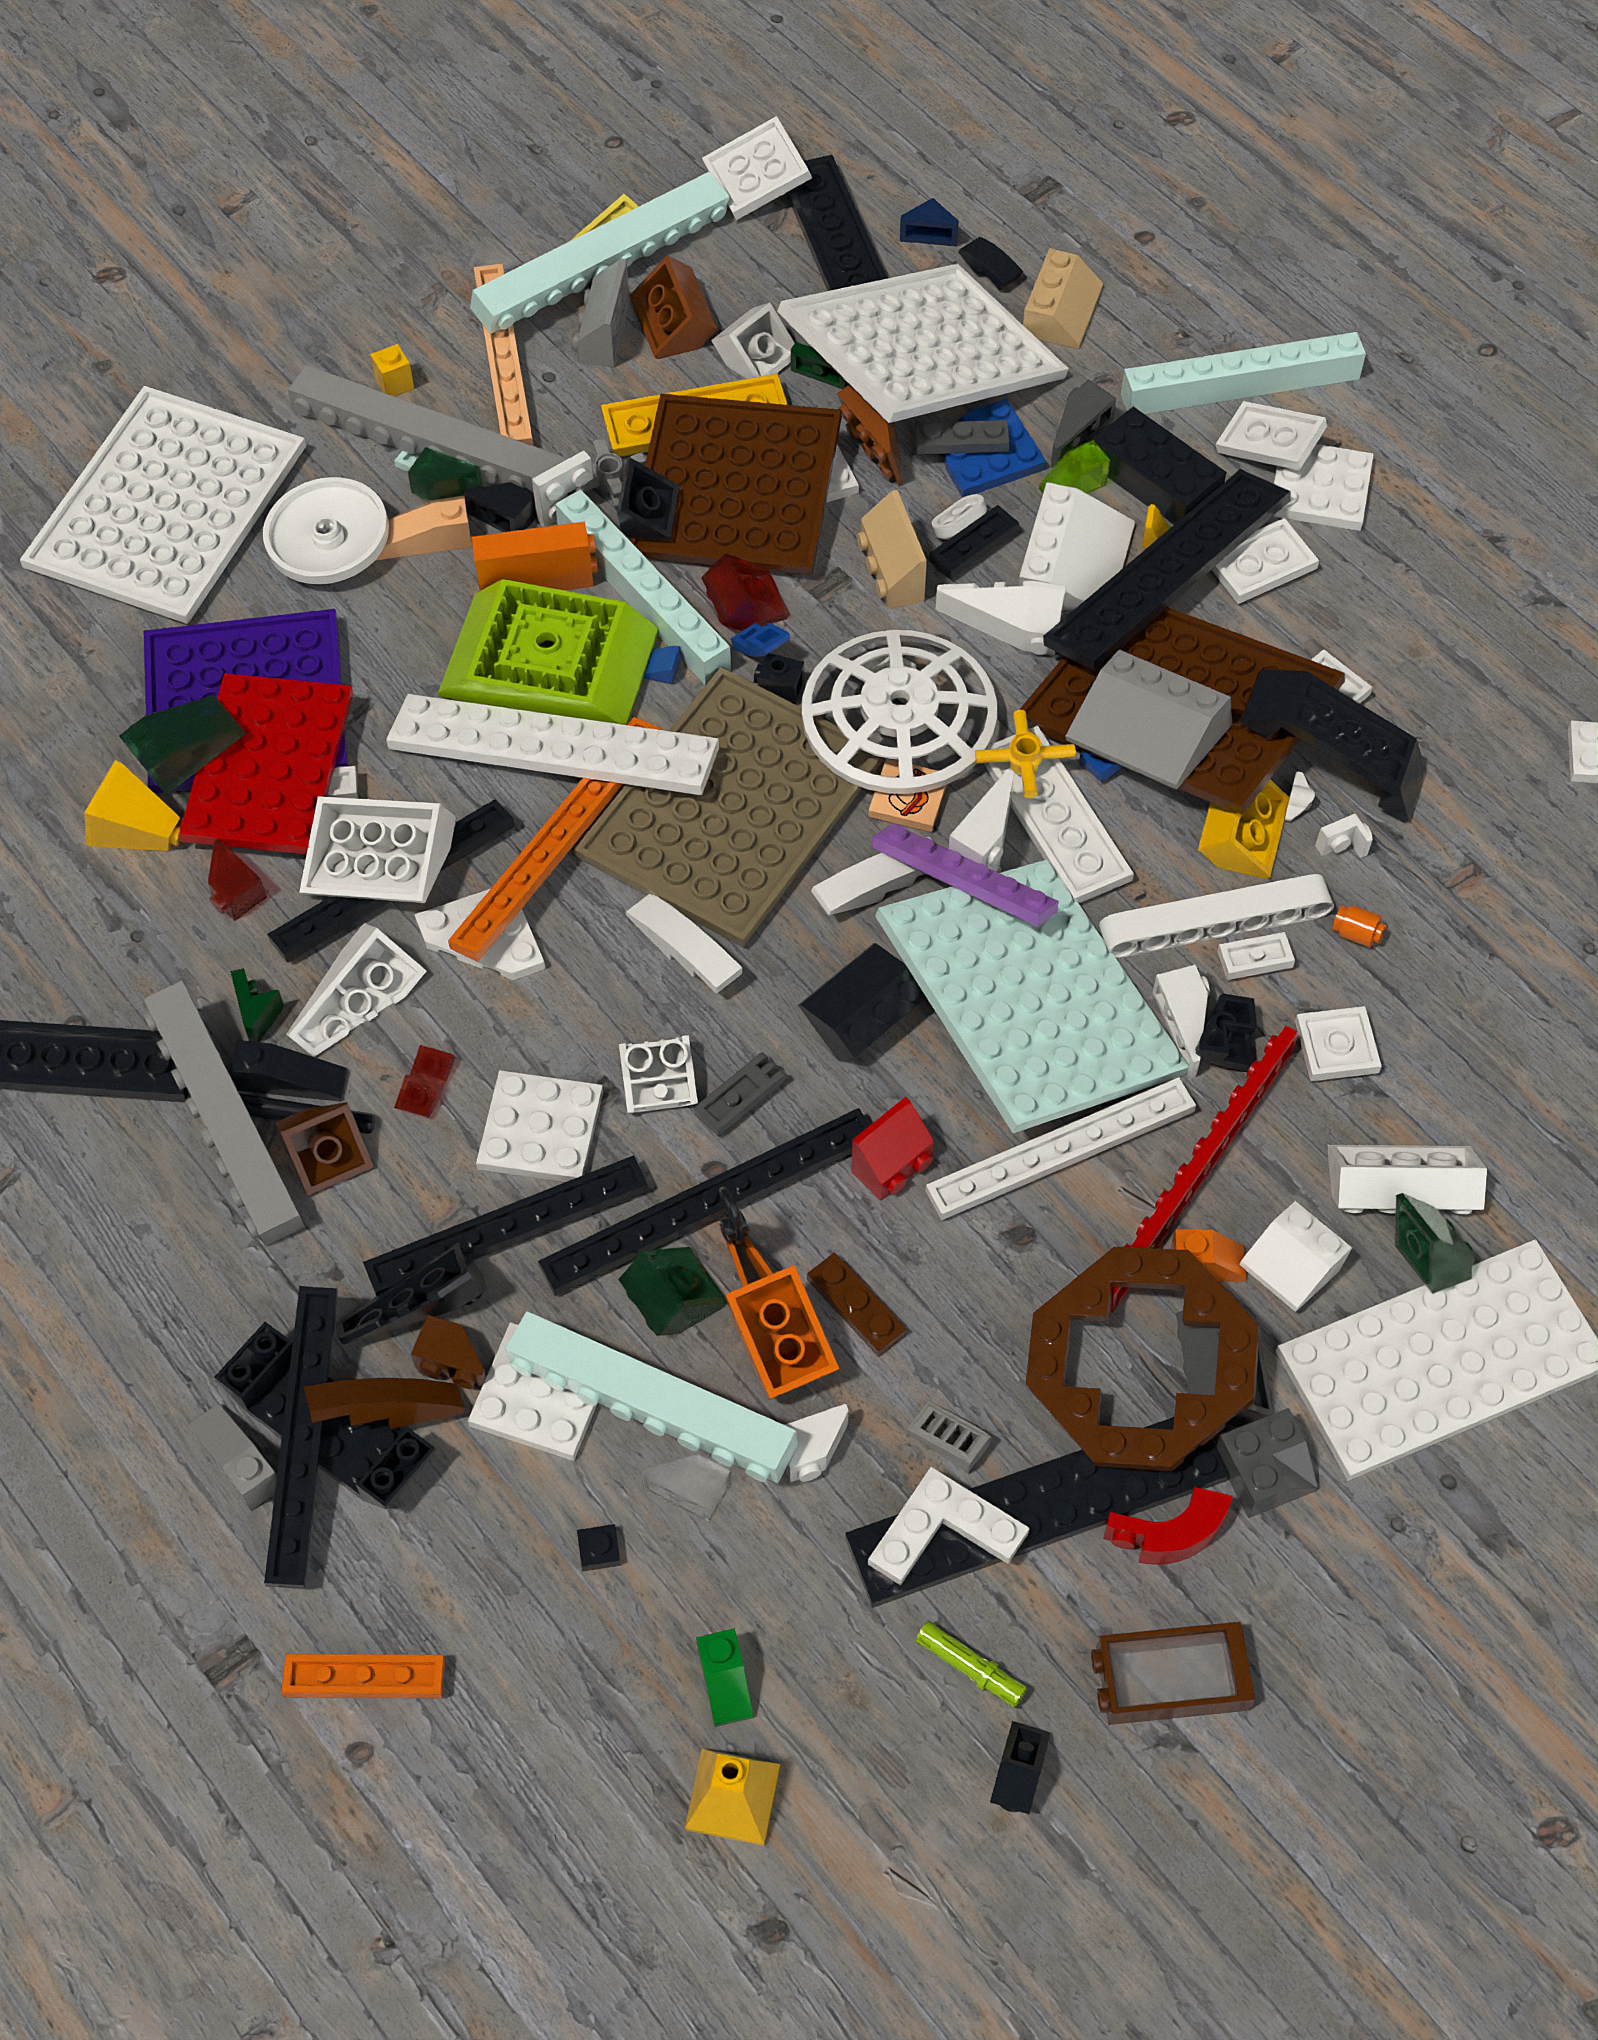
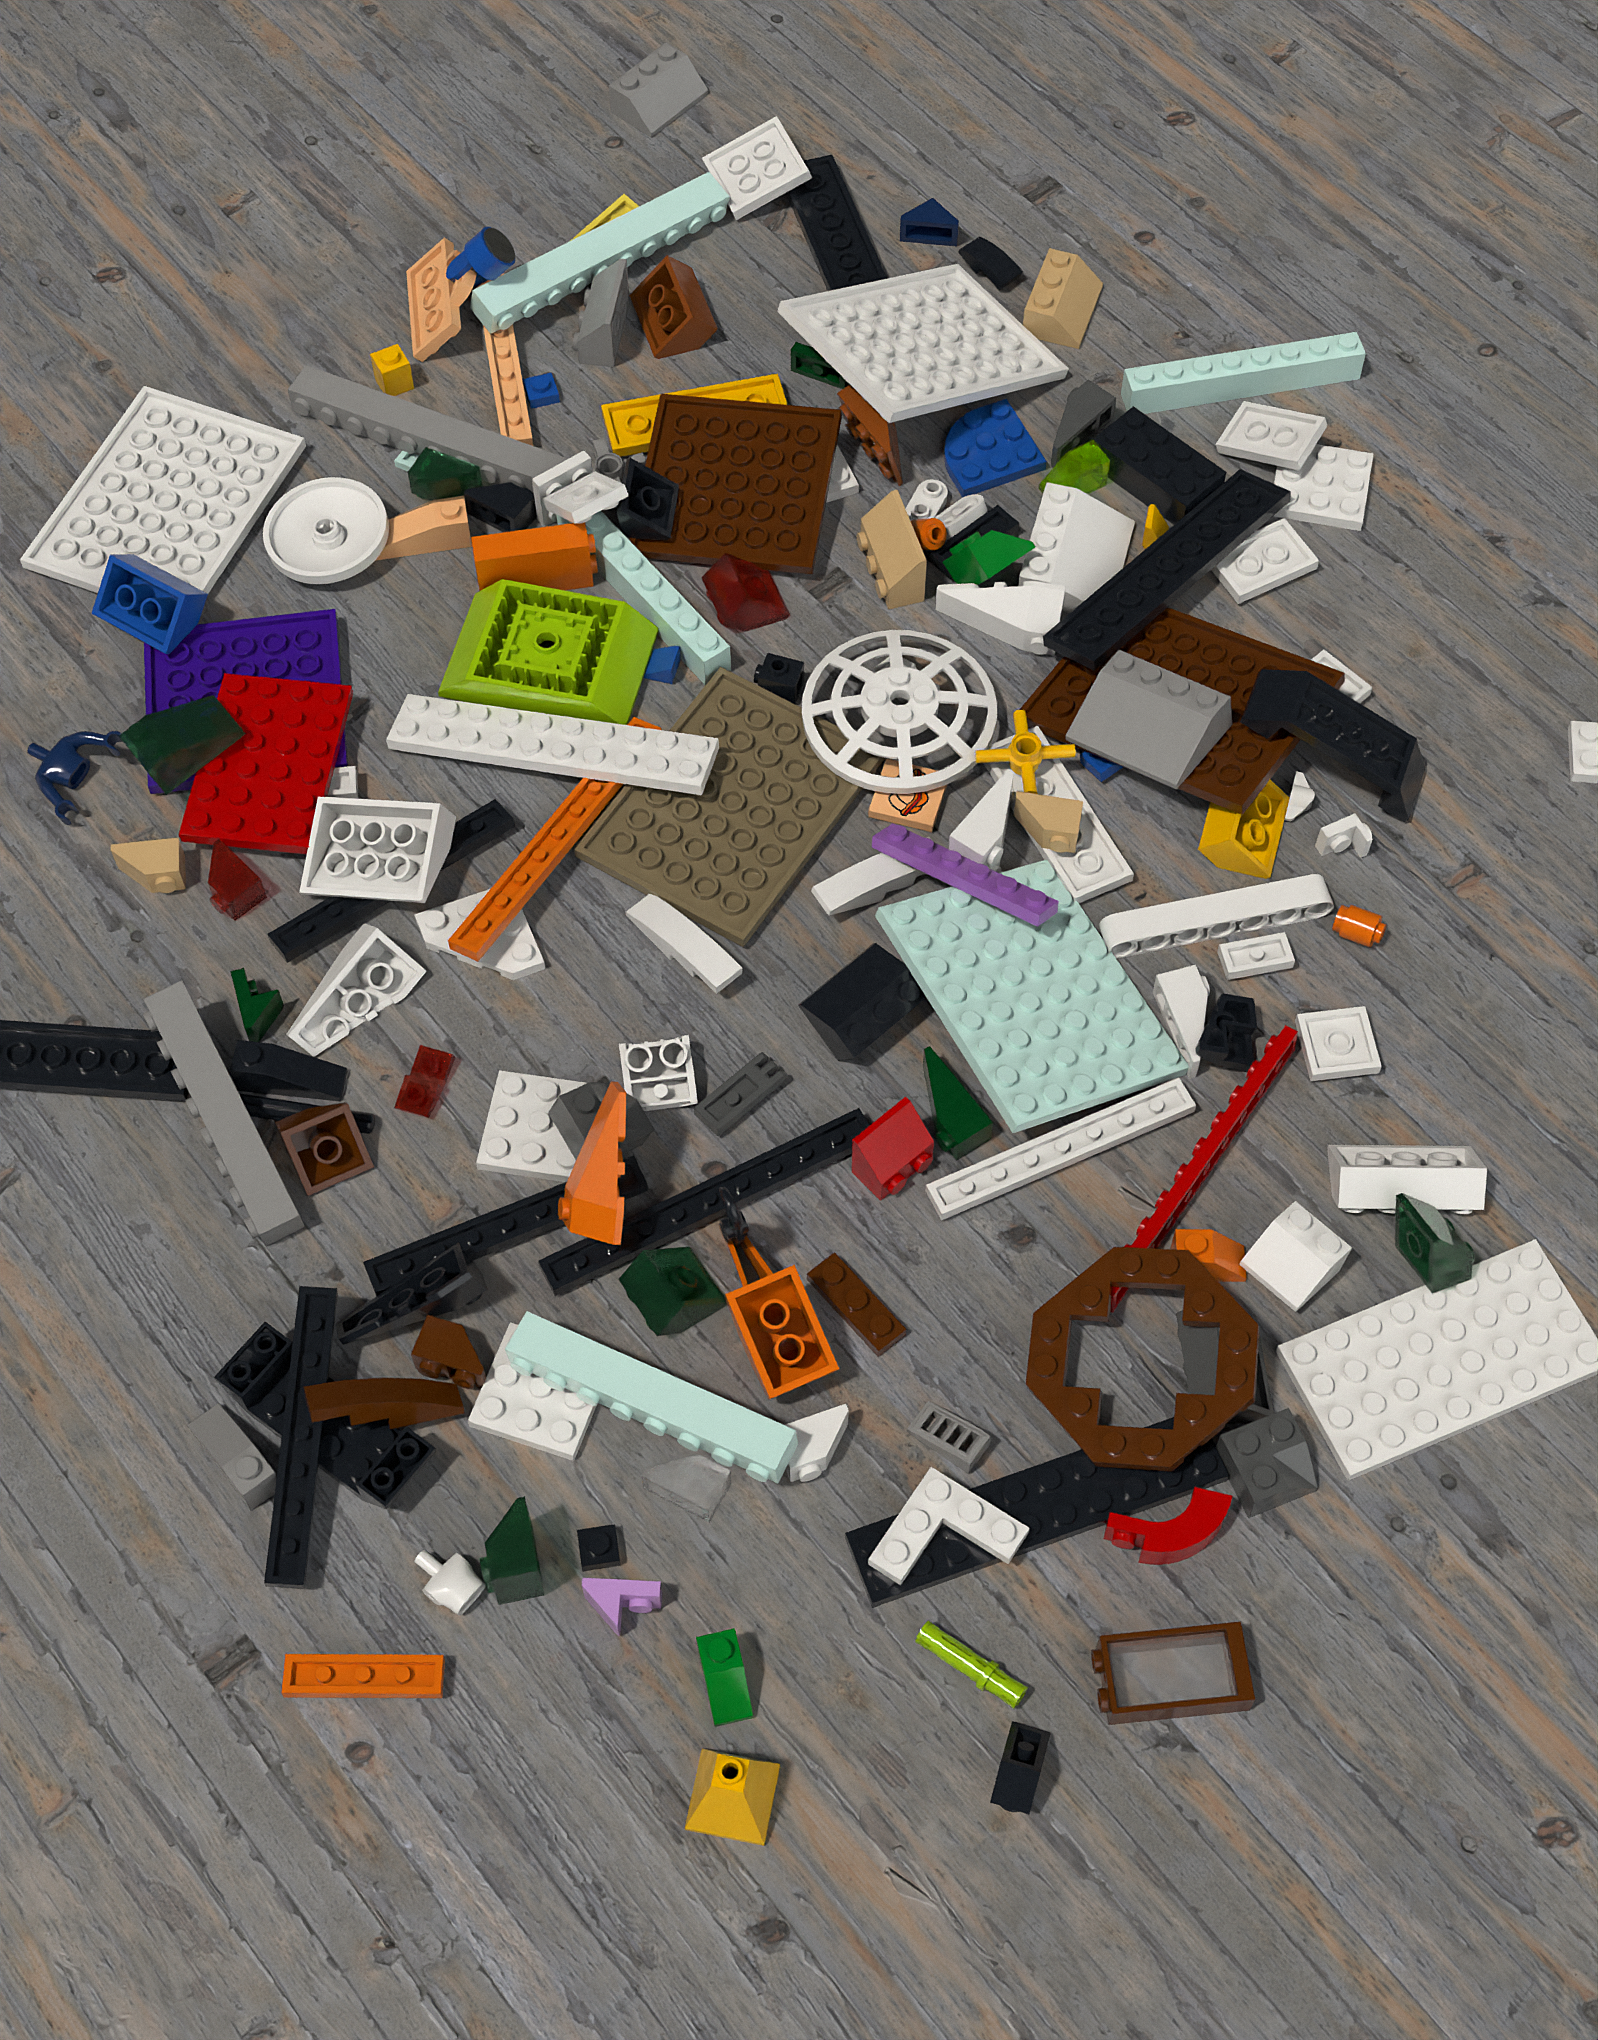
(66, 766): none -> dark blue piece
(129, 815): yellow slope -> none
(148, 602): none -> blue slope
(153, 863): none -> tan slope
(444, 281): none -> light nougat plate
(452, 1583): none -> white piece
(512, 1557): none -> clear green slope
(541, 390): none -> blue plate
(577, 1109): none -> dark grey slope
(586, 497): none -> white plate
(591, 1192): none -> orange wedge
(611, 1595): none -> lavender slope
(657, 90): none -> light grey slope
(755, 343): white slope -> none
(759, 640): blue slope -> none
(928, 500): none -> white plate
(930, 533): none -> orange brick
(956, 1116): none -> dark green slope
(962, 437): dark grey plate -> none
(983, 557): none -> green slope
(1050, 820): none -> tan slope

